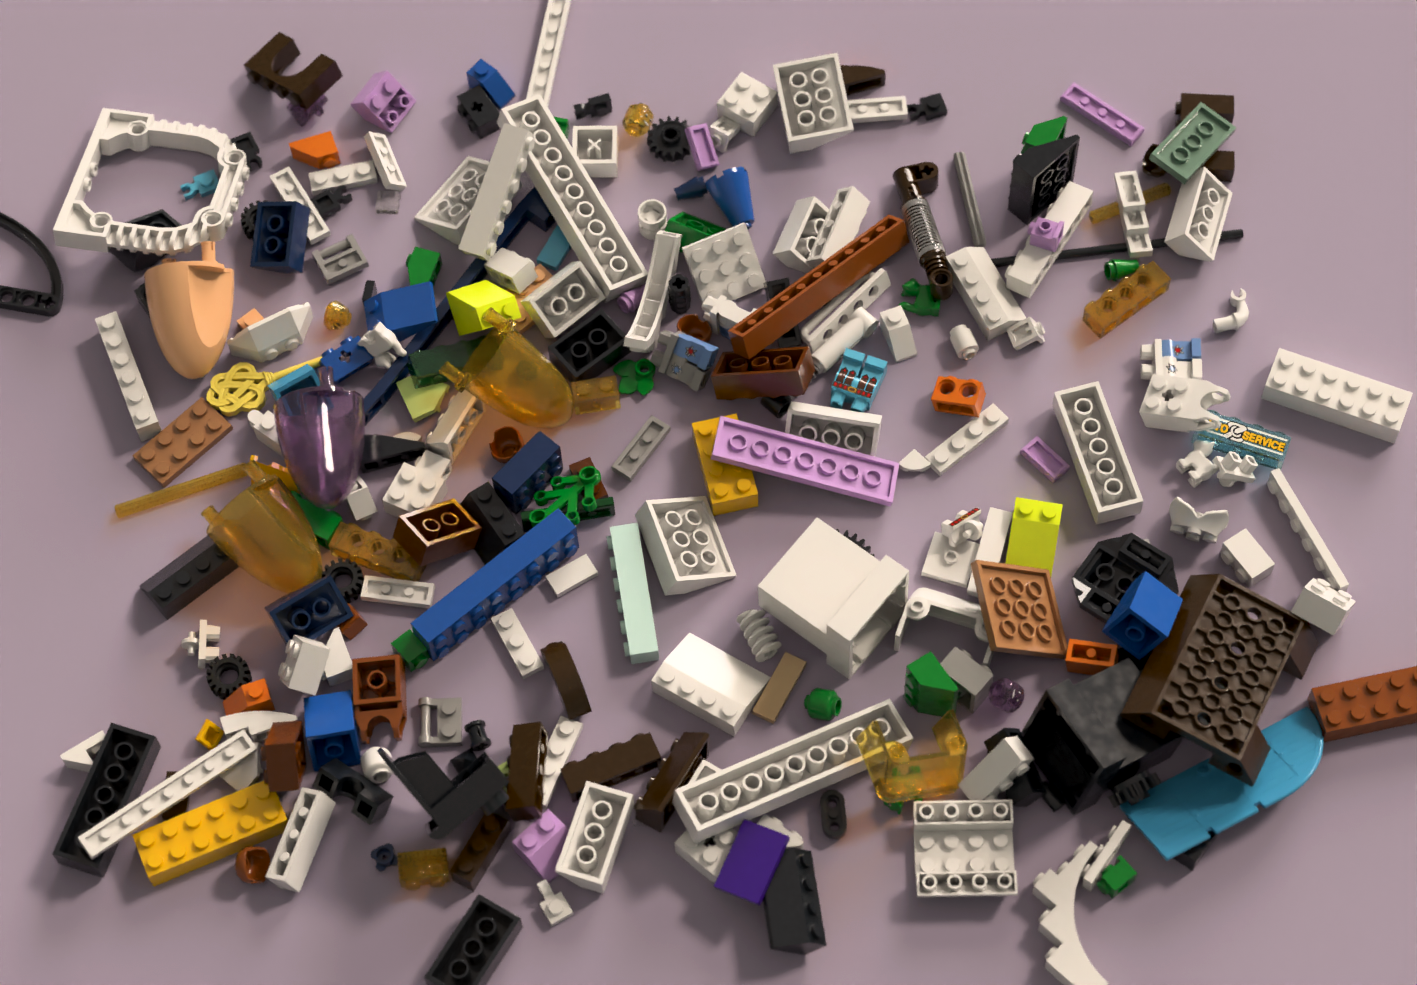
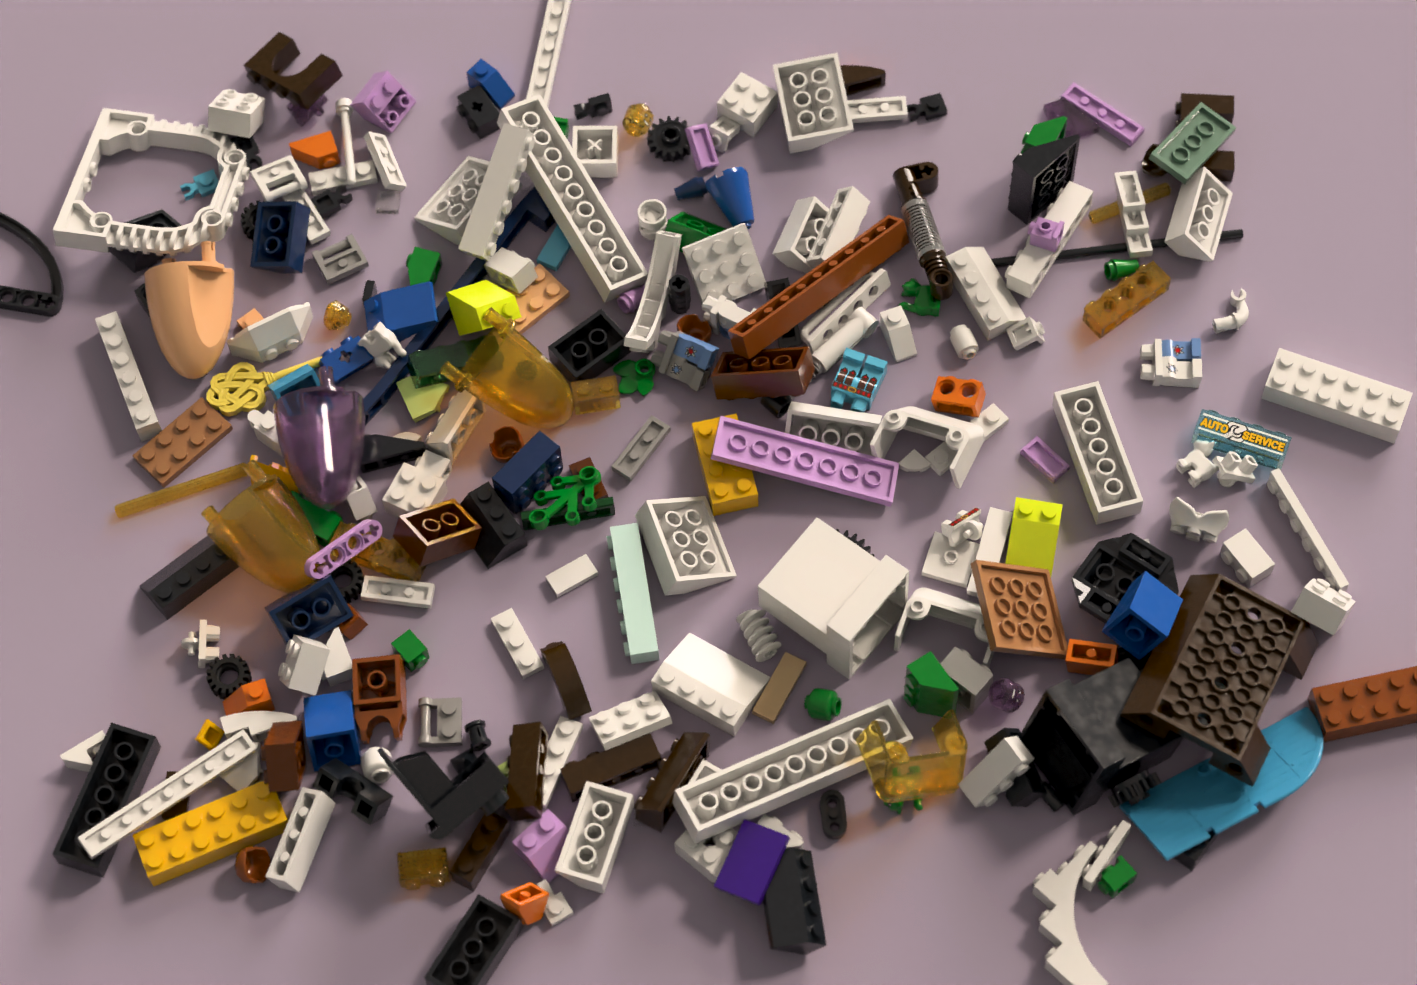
(236, 113): none -> white brick
(278, 173): none -> white plate
(343, 549): none -> lavender beam
(344, 110): none -> white piece
(384, 850): dark blue plate -> none
(496, 584): blue brick -> none
(526, 902): none -> orange slope
(563, 299): white brick -> none
(630, 720): none -> white plate
(958, 434): none -> white windscreen
(964, 848): white slope -> none
(969, 199): light grey axle -> none
(1077, 121): none -> clear purple wing
(1181, 403): white brick -> none

